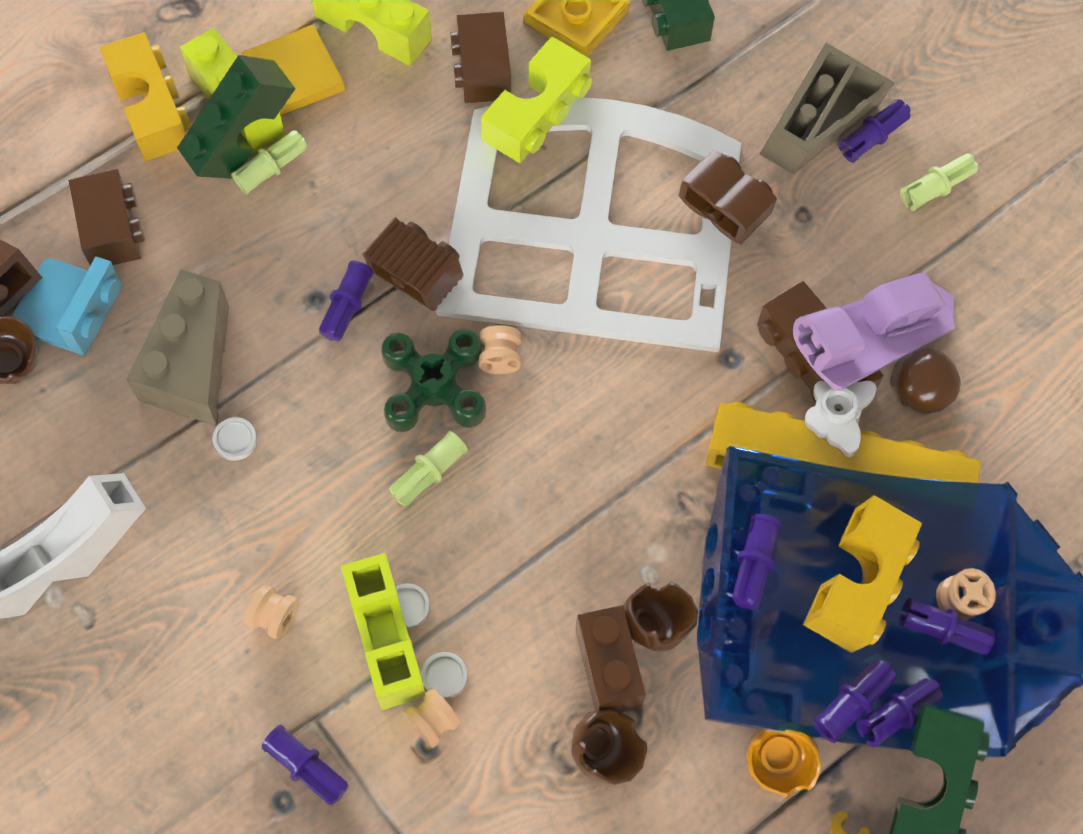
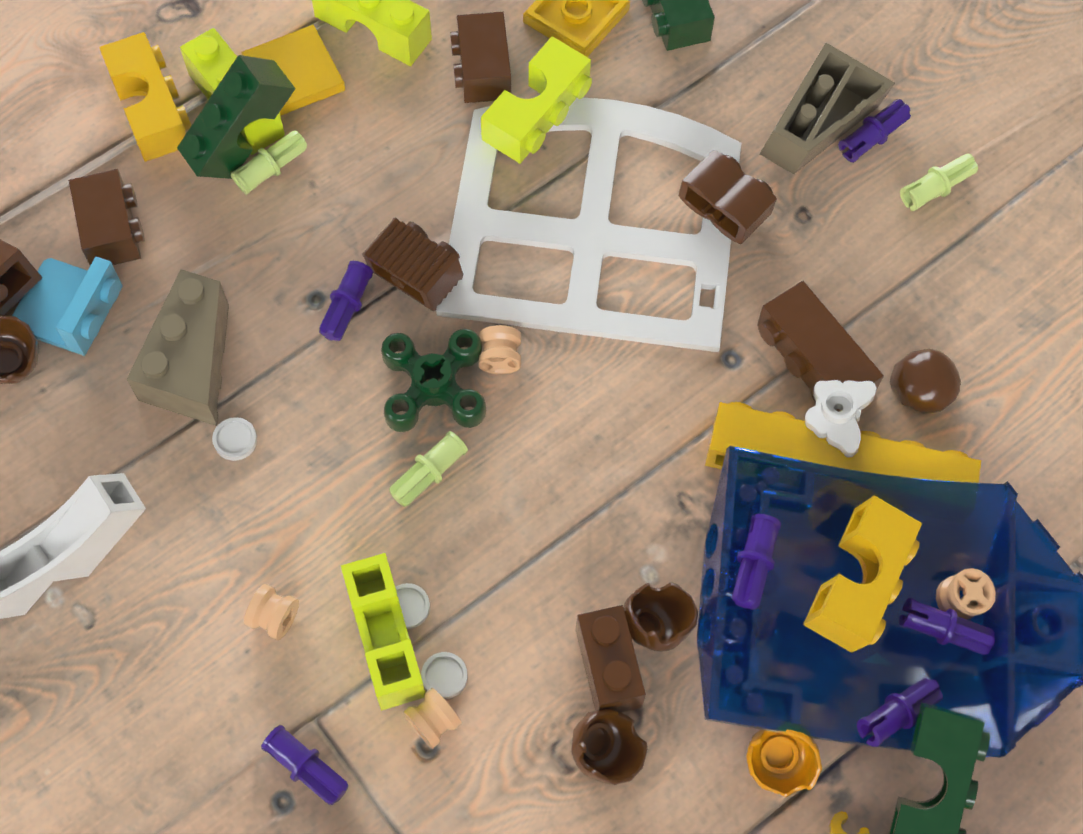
(854, 700): dark purple axle -> none
(875, 331): lavender panel -> none

